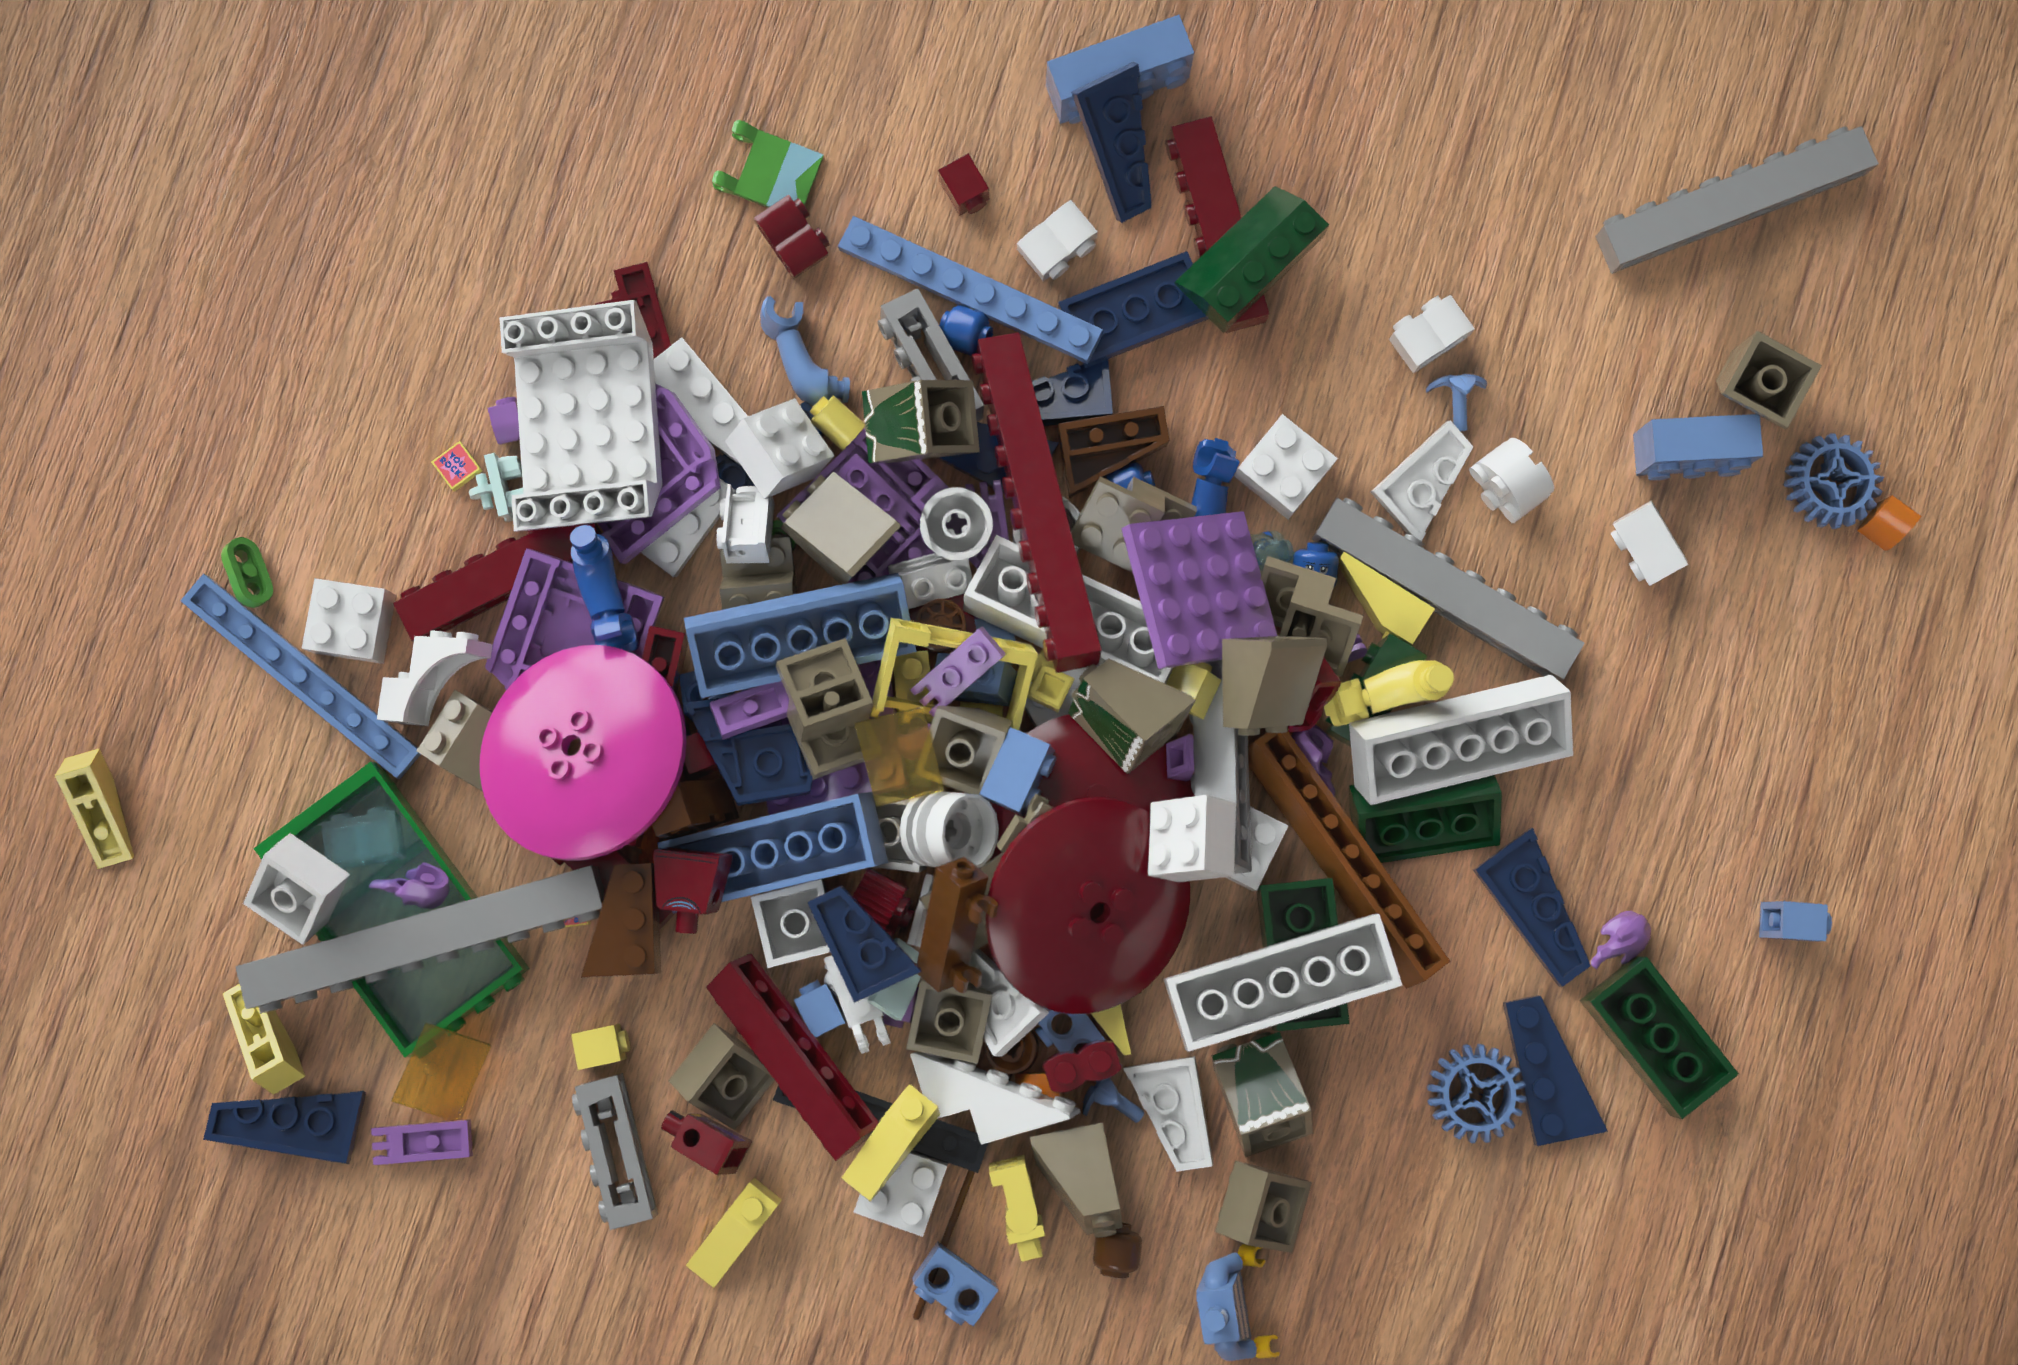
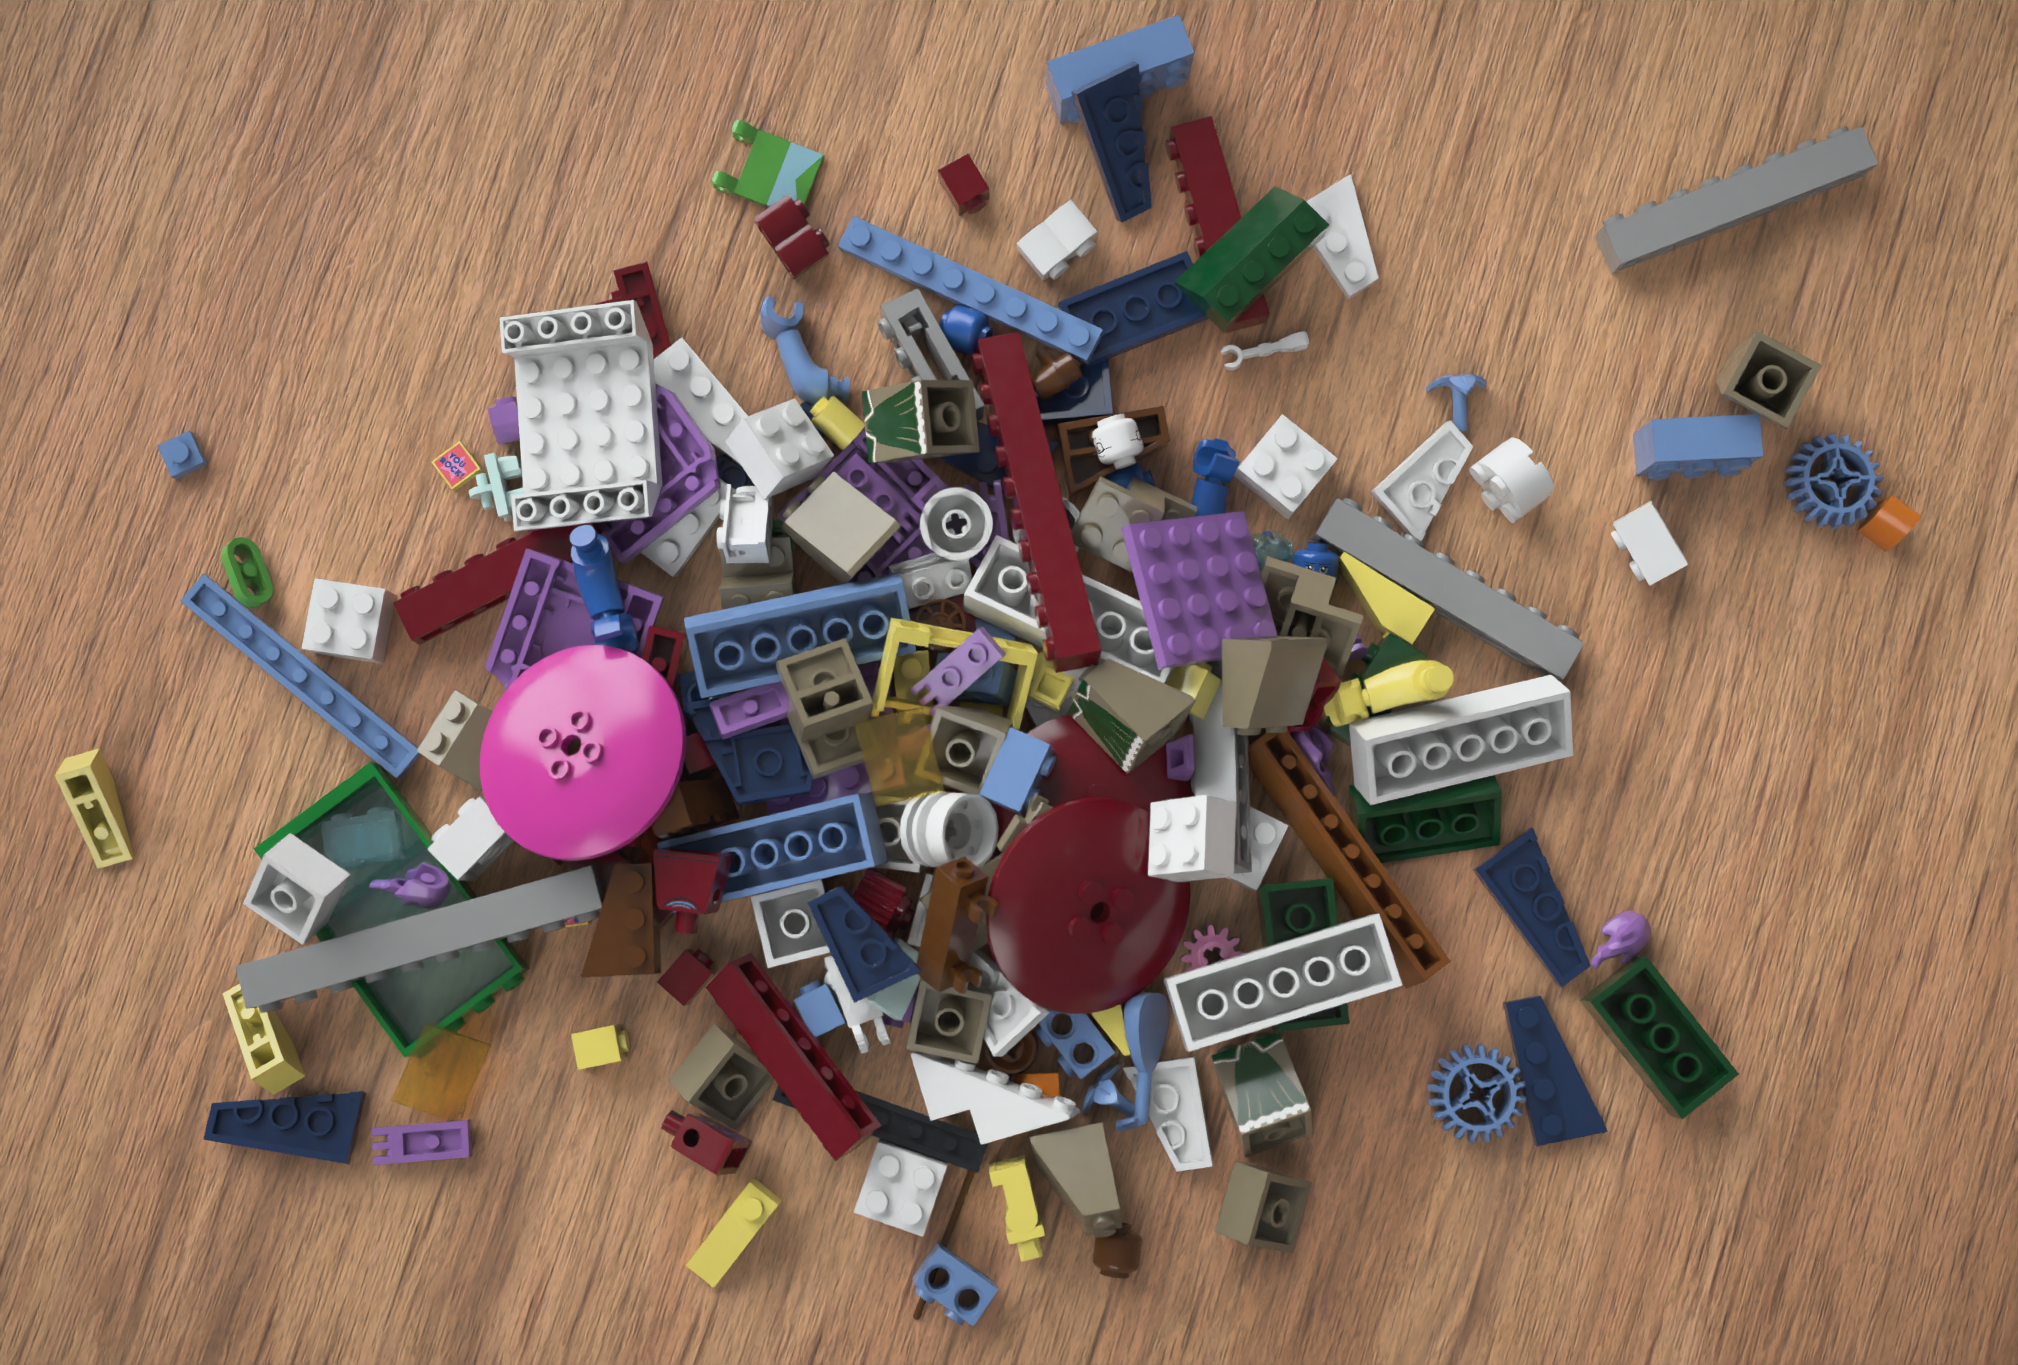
(182, 455): none -> medium blue plate
(433, 662): white arch -> none
(470, 841): none -> white brick
(596, 1140): light grey brick -> none
(688, 975): none -> dark red brick
(891, 1142): light yellow slope -> none
(1056, 374): none -> reddish brown piece
(1092, 1062): dark red brick -> none
(1117, 441): none -> white head
(1145, 1031): none -> medium blue piece
(1208, 941): none -> bright pink gear
(1225, 1311): medium blue torso -> none
(1292, 343): none -> white piece
(1345, 244): none -> white wing
(1430, 333): white brick -> none
(1794, 921): medium blue brick -> none

